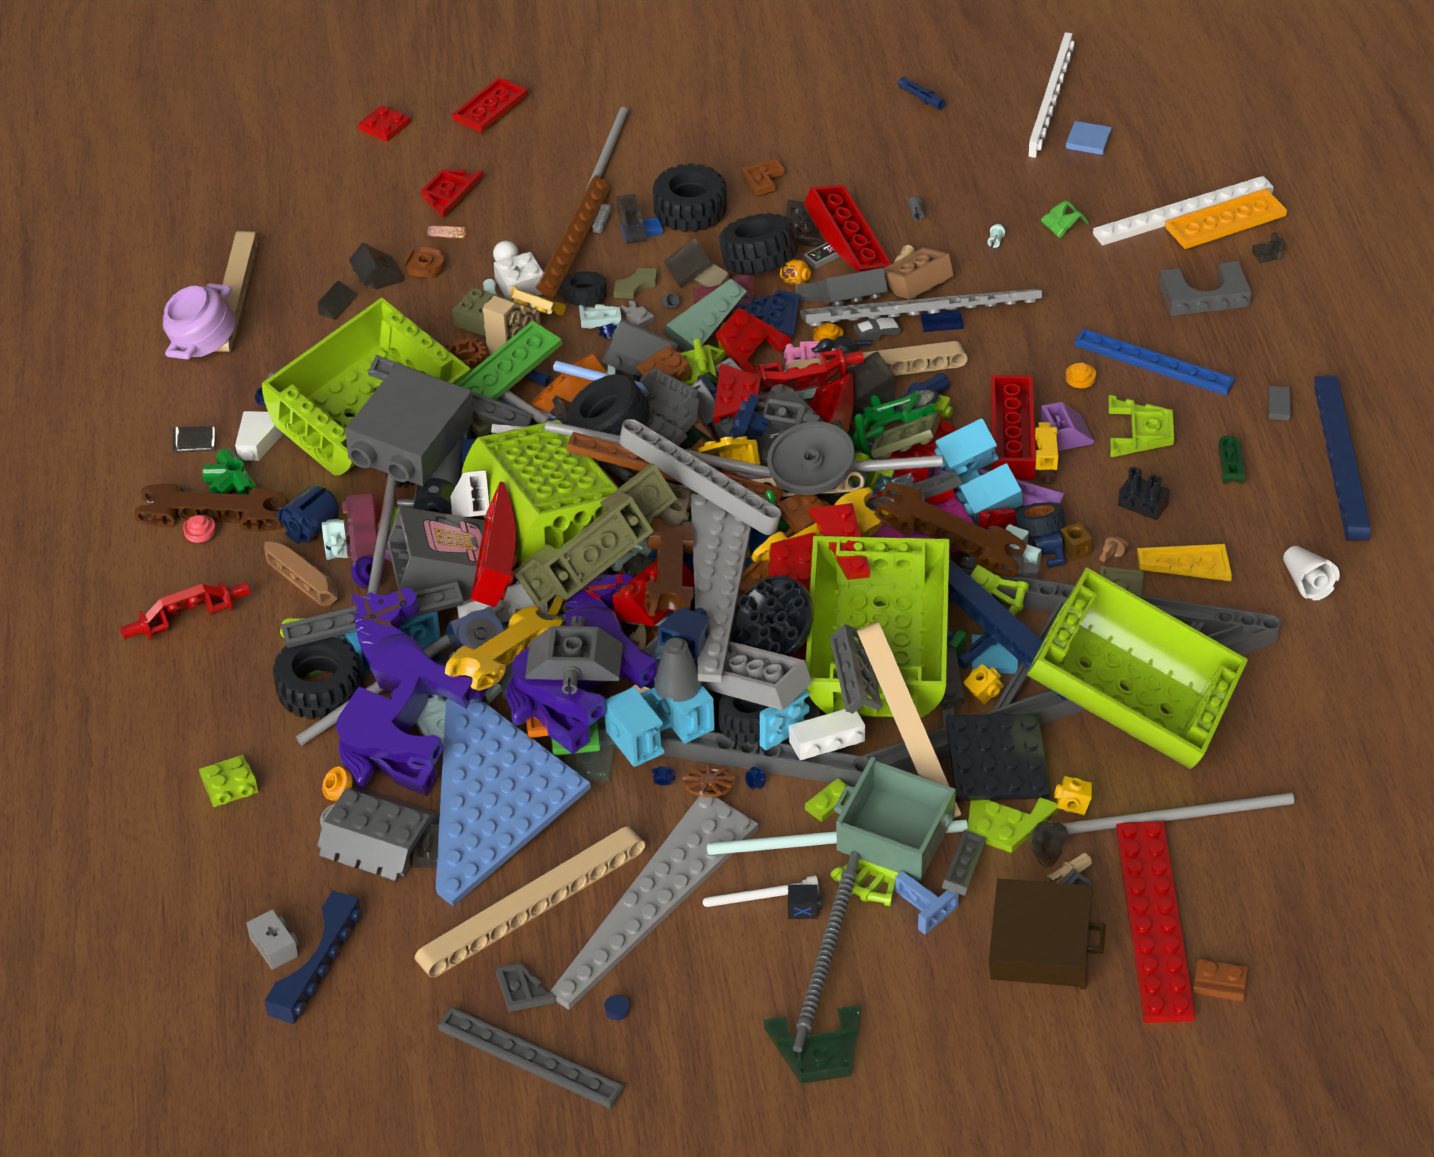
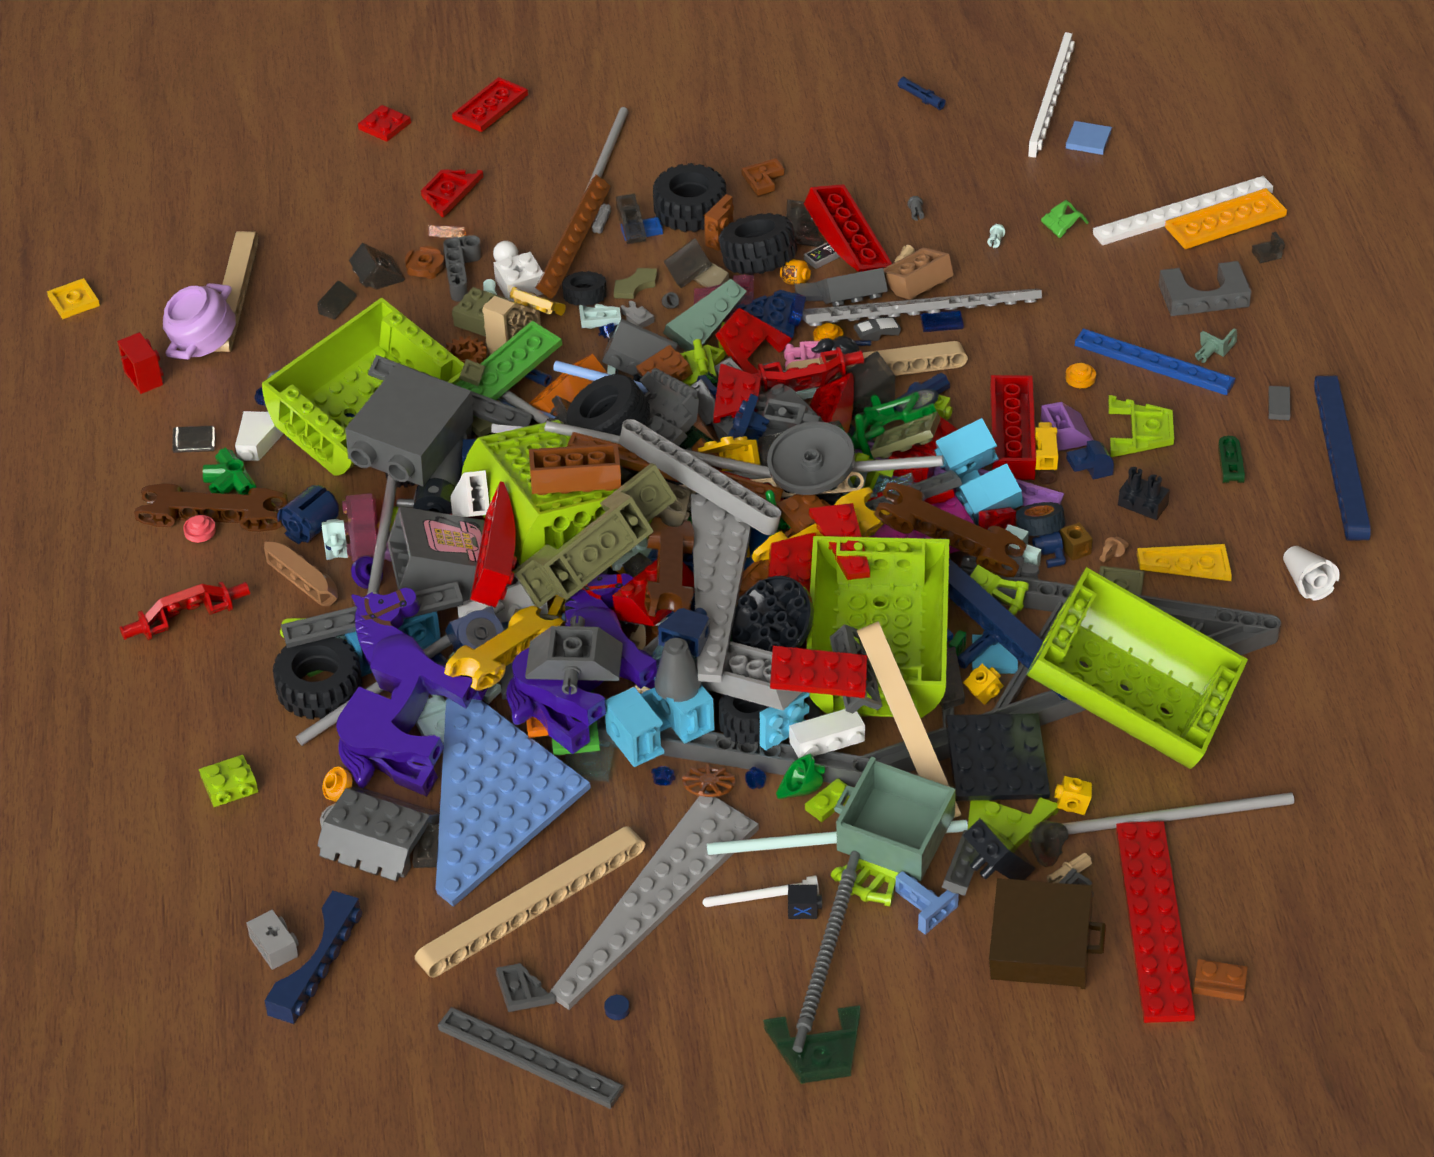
(73, 298): none -> yellow tile
(140, 362): none -> red piece
(457, 252): none -> dark grey beam
(472, 372): none -> olive tile
(575, 469): none -> dark orange brick
(716, 219): none -> dark orange plate
(796, 309): none -> clear blue beam
(801, 778): none -> green hat
(818, 671): none -> red plate
(997, 852): none -> black piece
(1093, 458): none -> dark blue brick
(1213, 344): none -> sand green bracket

